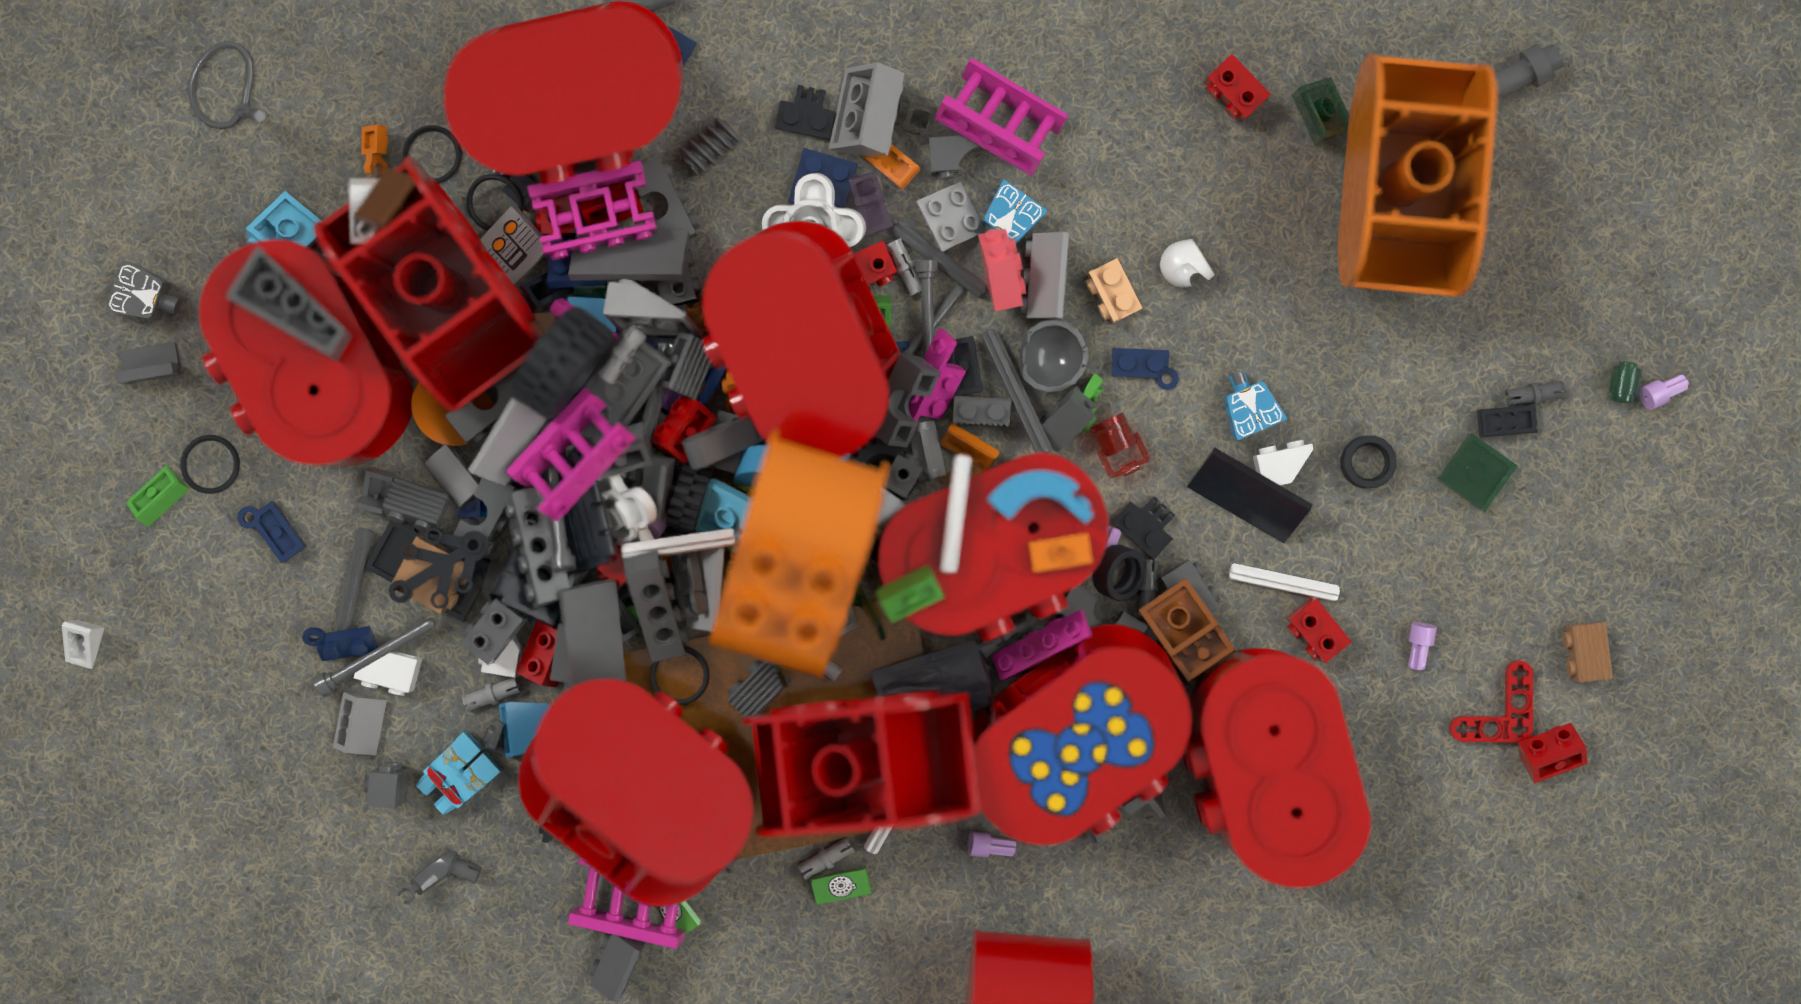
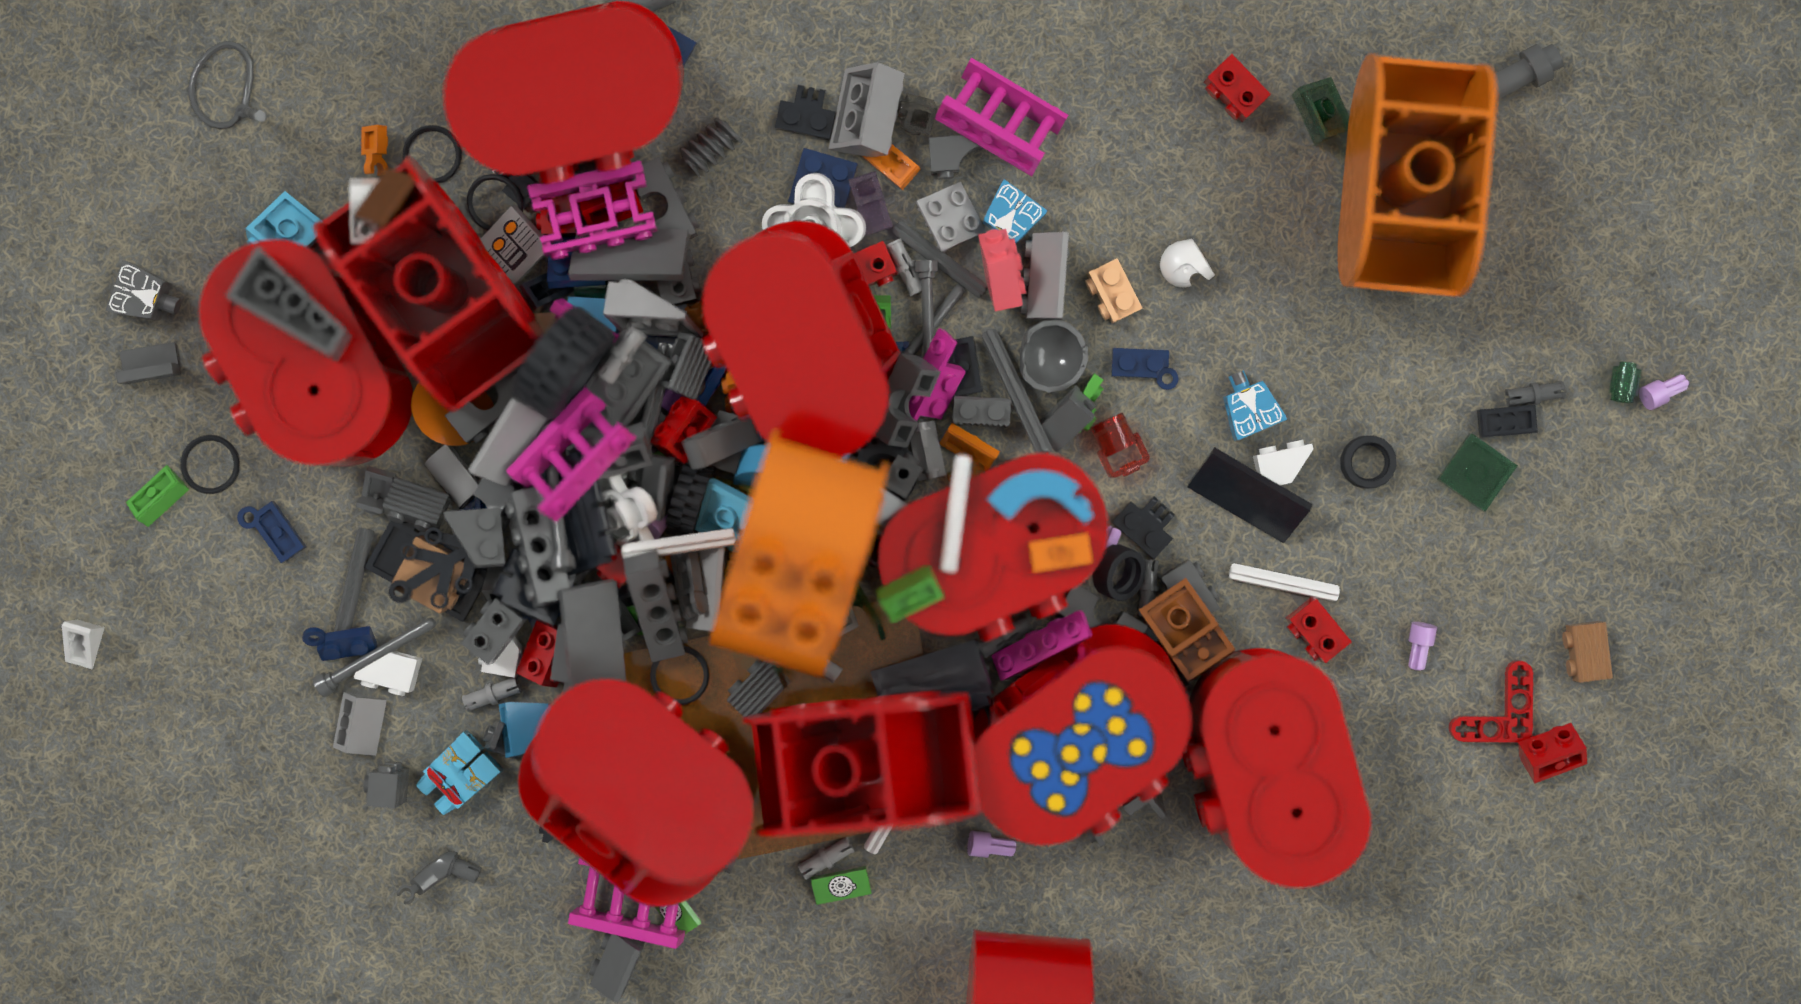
(479, 534): none -> dark grey wing

